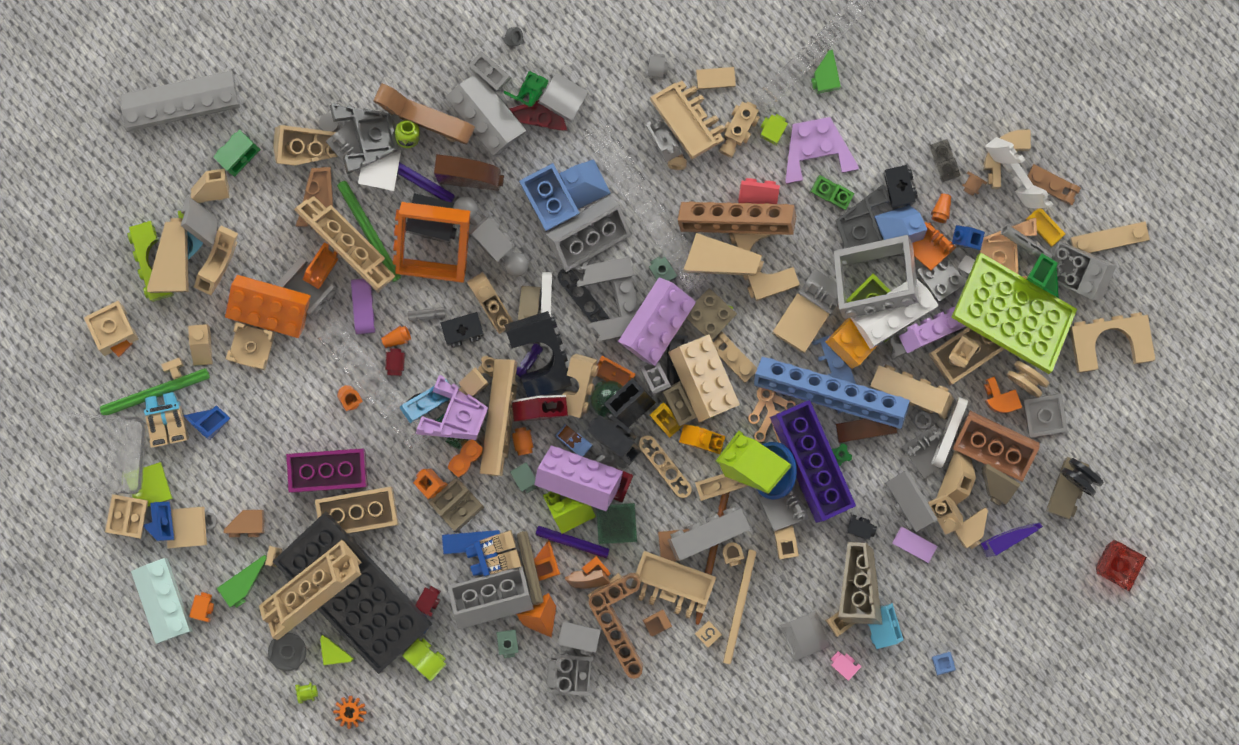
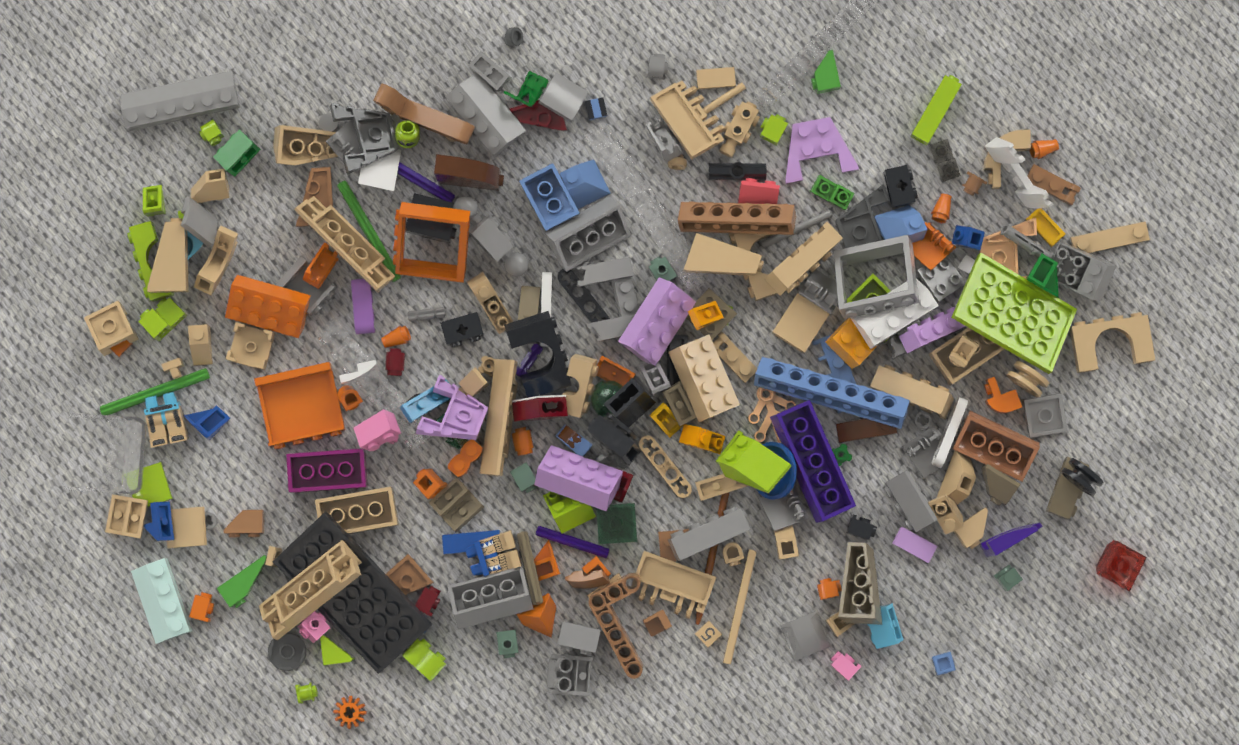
(153, 201): none -> lime slope
(163, 319): none -> lime brick
(211, 132): none -> lime plate
(300, 405): none -> orange panel
(315, 632): none -> bright pink brick
(363, 369): none -> white slope
(377, 430): none -> bright pink brick
(409, 575): none -> medium nougat wing
(596, 108): none -> tile
(705, 315): none -> light orange slope
(723, 171): none -> black piece
(724, 98): none -> tan bar
(798, 228): none -> light grey bar
(803, 259): none -> tan wedge
(828, 588): none -> orange plate
(936, 109): none -> lime brick
(1008, 577): none -> sand green brick
(1043, 147): none -> orange cone

